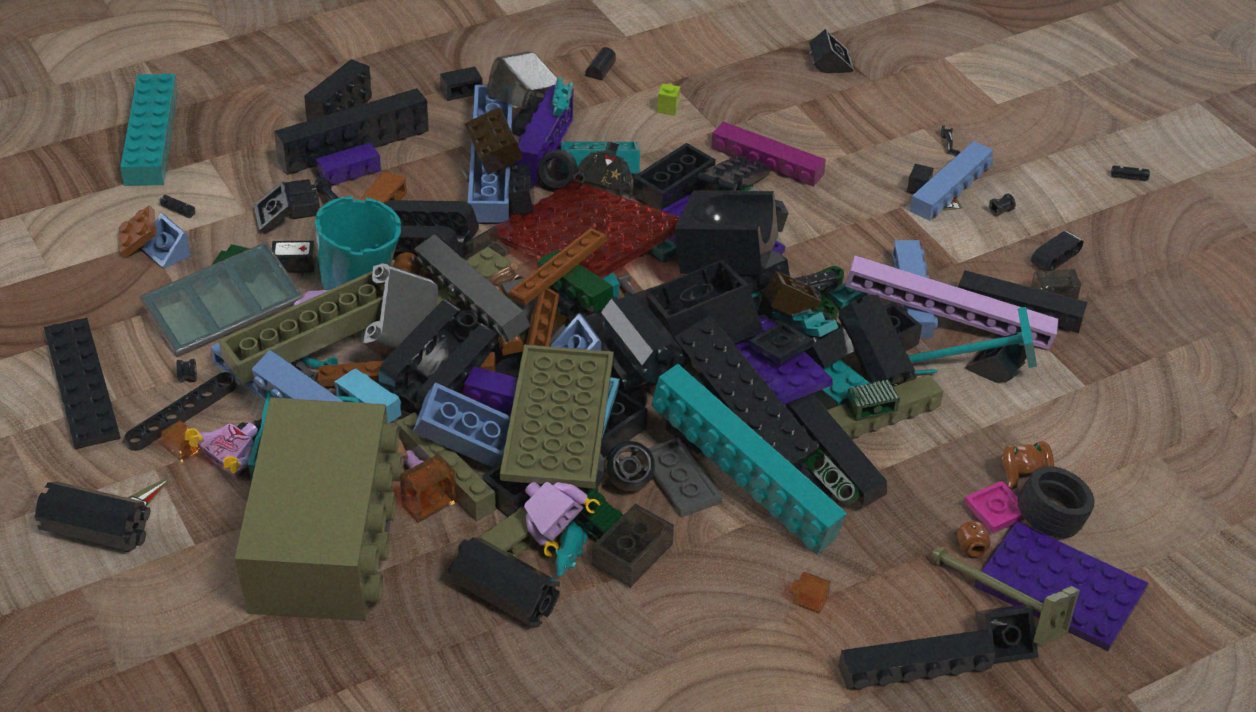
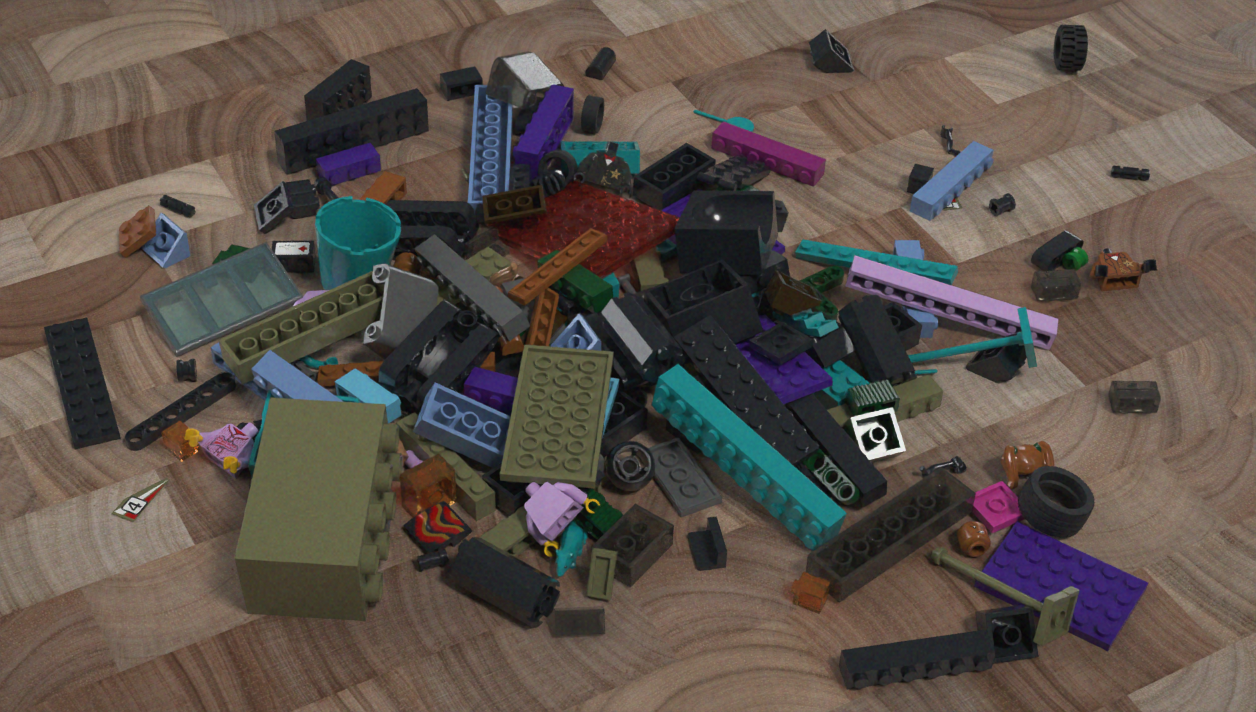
(92, 515): black brick -> none
(149, 130): teal brick -> none
(433, 559): none -> black pin
(437, 527): none -> slope
(493, 140): dark brown brick -> none
(514, 206): none -> dark brown slope
(552, 182): none -> black gear
(561, 97): teal hinge -> none
(579, 621): none -> clear smoke panel
(592, 114): none -> black tyre
(601, 574): none -> olive tile
(648, 270): none -> olive brick
(668, 99): lime brick -> none
(709, 546): none -> black panel
(737, 121): none -> teal piece
(821, 281): black axle -> none
(843, 295): teal plate -> none
(844, 256): none -> teal plate
(876, 434): none -> brick
(891, 533): none -> clear smoke brick
(956, 462): none -> black piece
(1067, 310): black brick -> none
(1070, 47): none -> black tyre
(1075, 259): none -> green wheel
(1119, 270): none -> dark orange torso
(1134, 397): none -> clear smoke brick

